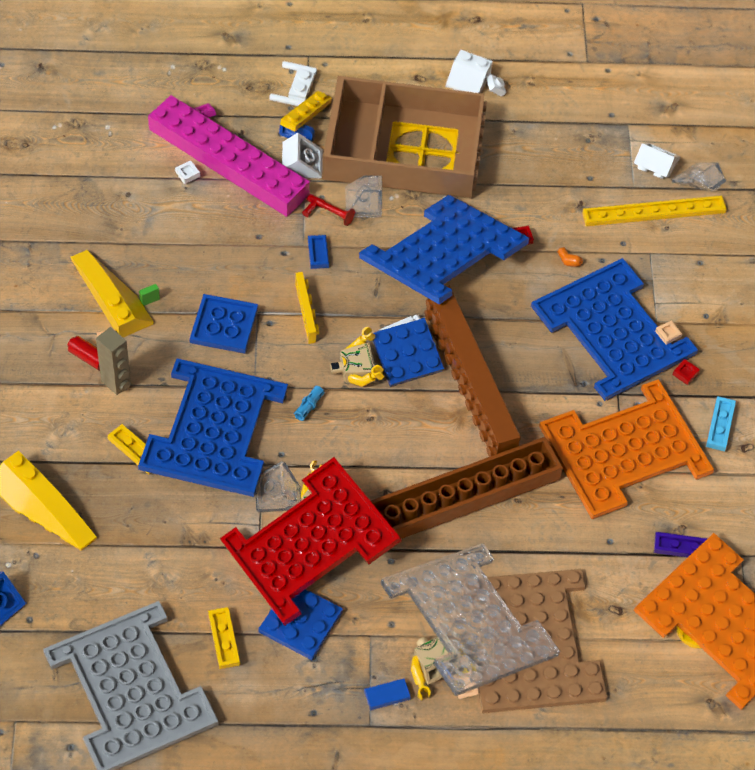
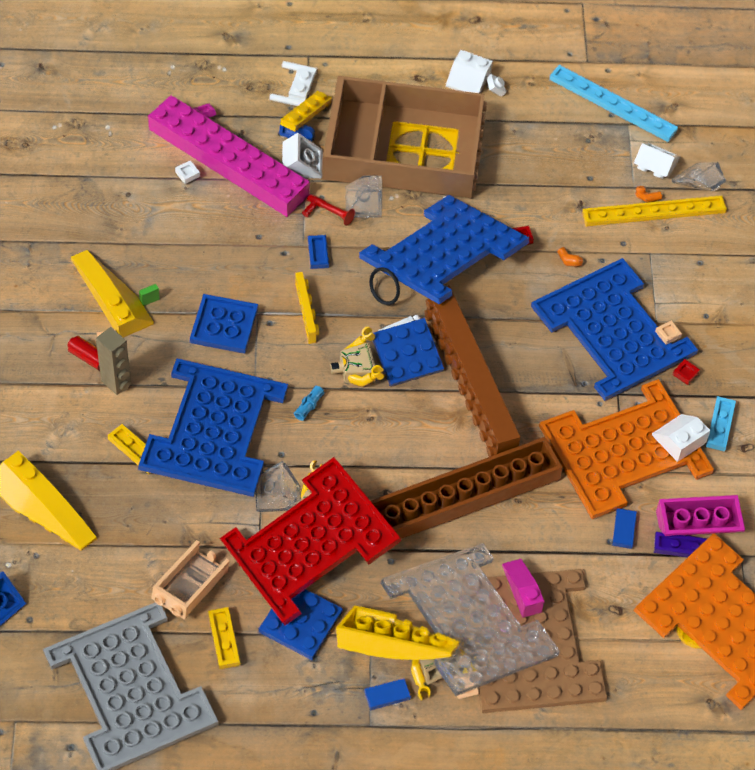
(189, 581): none -> door
(373, 291): none -> black tyre
(385, 636): none -> yellow wedge
(523, 588): none -> dark pink slope
(613, 103): none -> medium azure plate
(624, 528): none -> blue tile
(647, 197): none -> orange arm
(682, 436): none -> white slope
(700, 515): none -> dark pink slope

